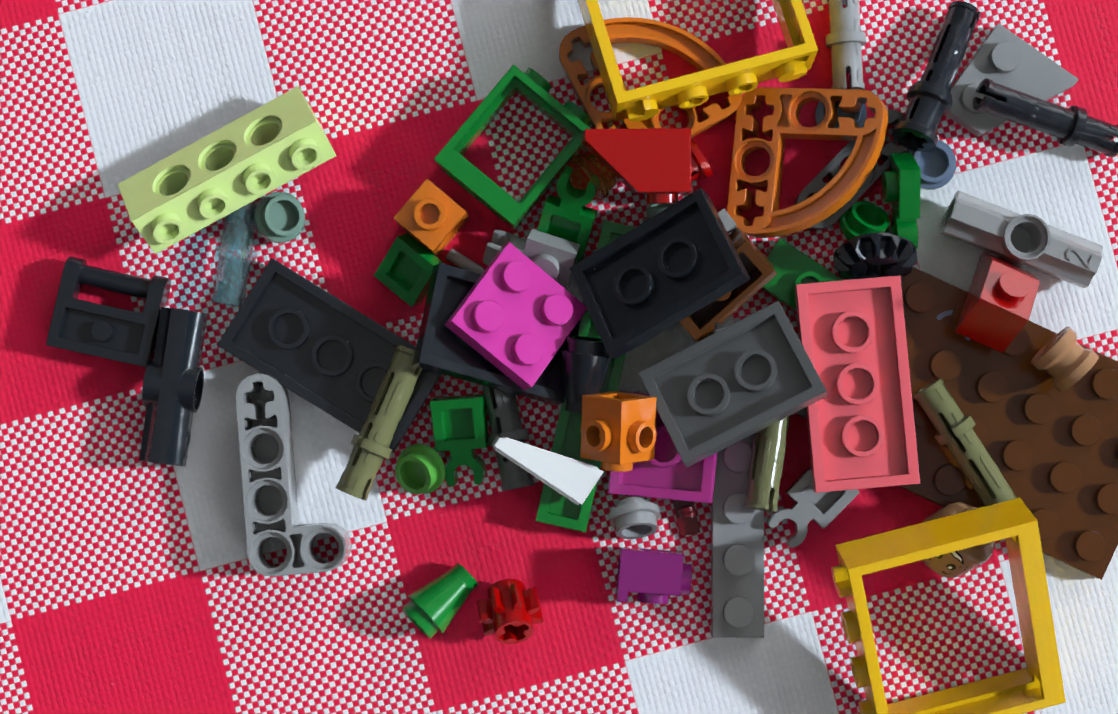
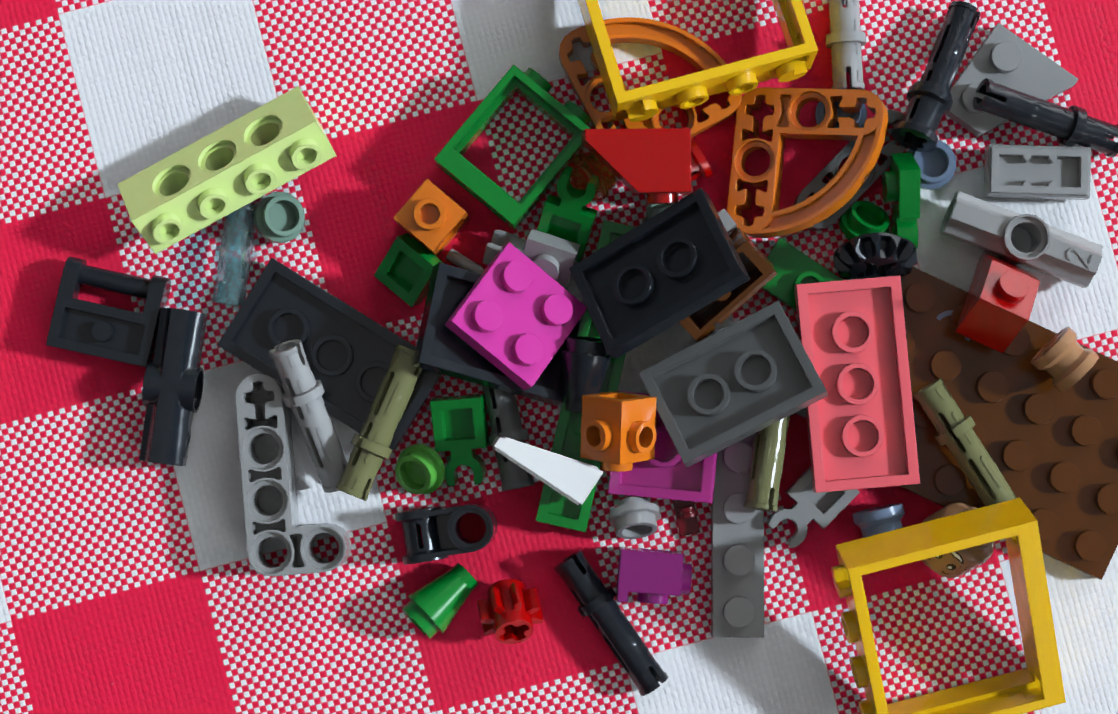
(306, 400): none -> light grey pin
(442, 532): none -> black piece
(603, 611): none -> black pin
(879, 519): none -> sand blue wheel
(1037, 172): none -> light grey plate

